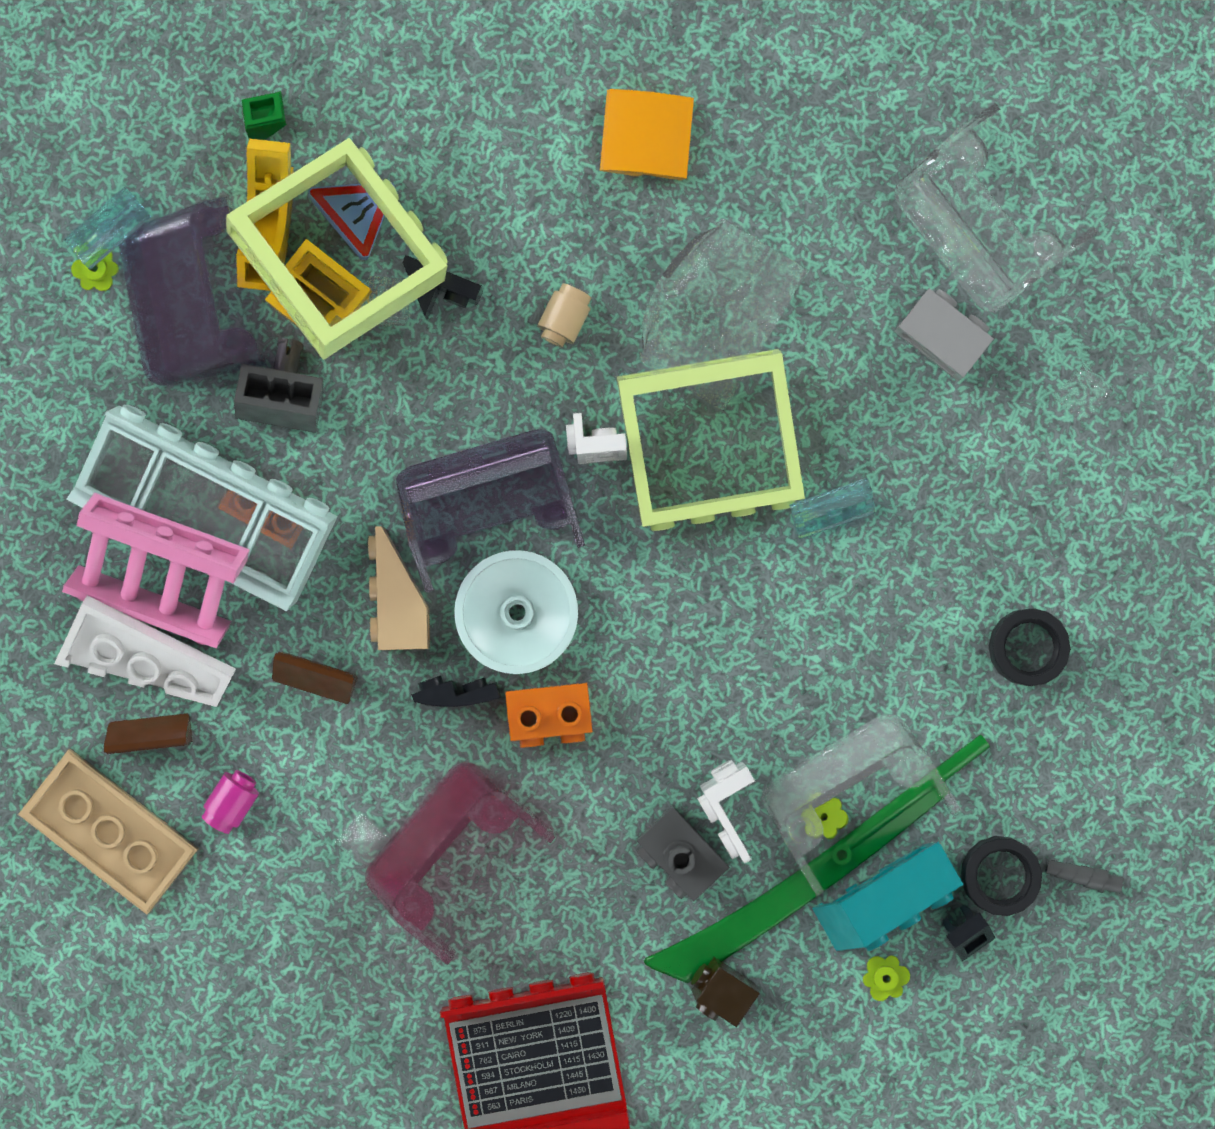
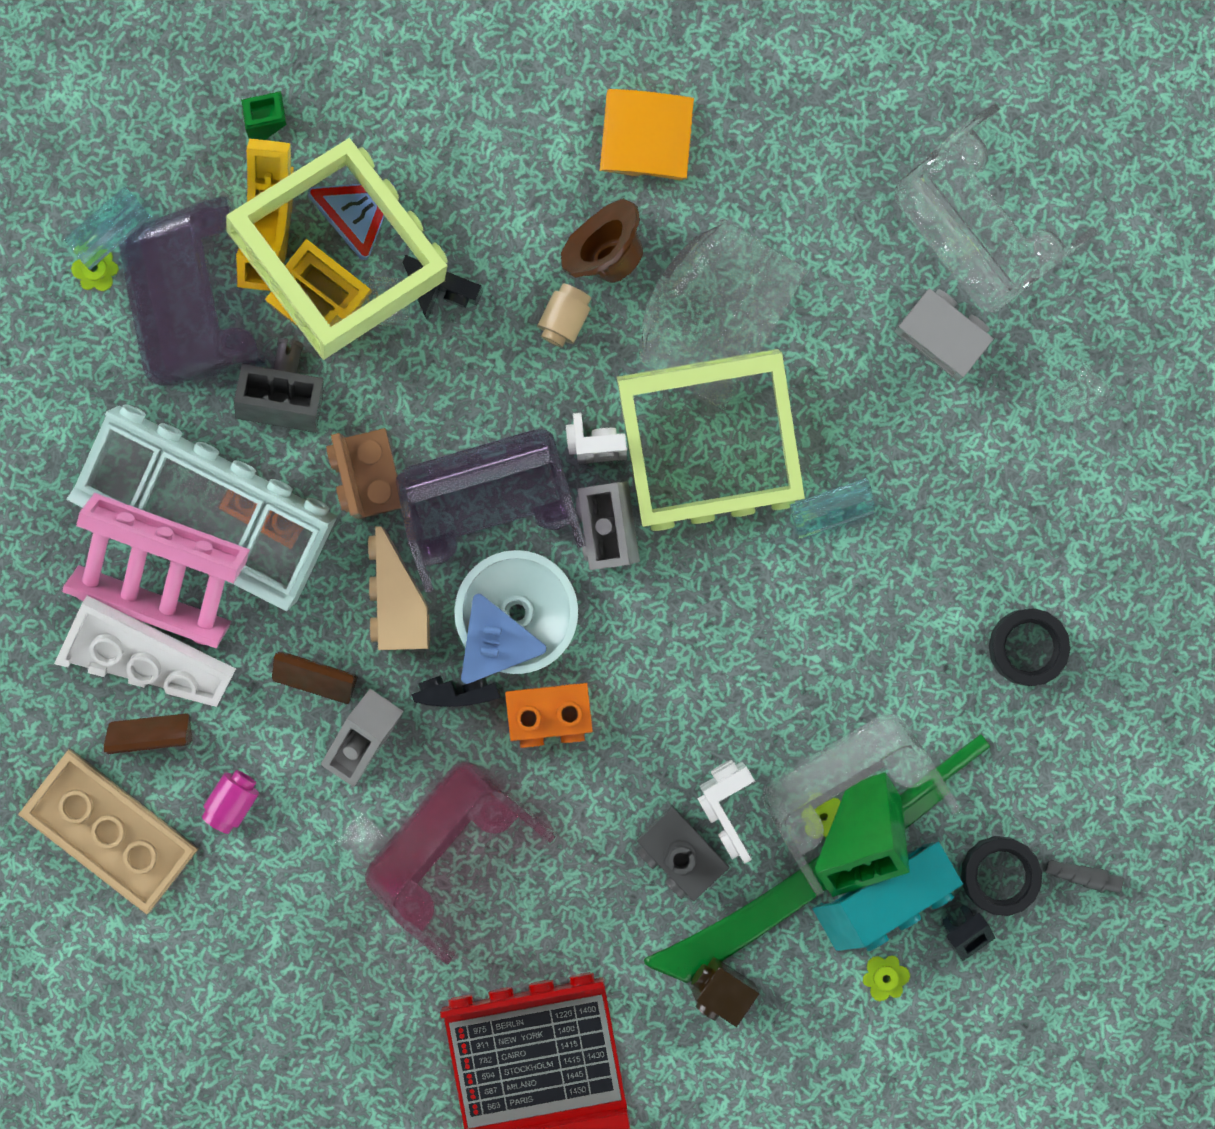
(361, 737): none -> light grey slope
(365, 472): none -> medium nougat bracket
(495, 642): none -> medium blue piece
(605, 244): none -> reddish brown hat
(607, 525): none -> light grey brick
(865, 838): none -> green slope

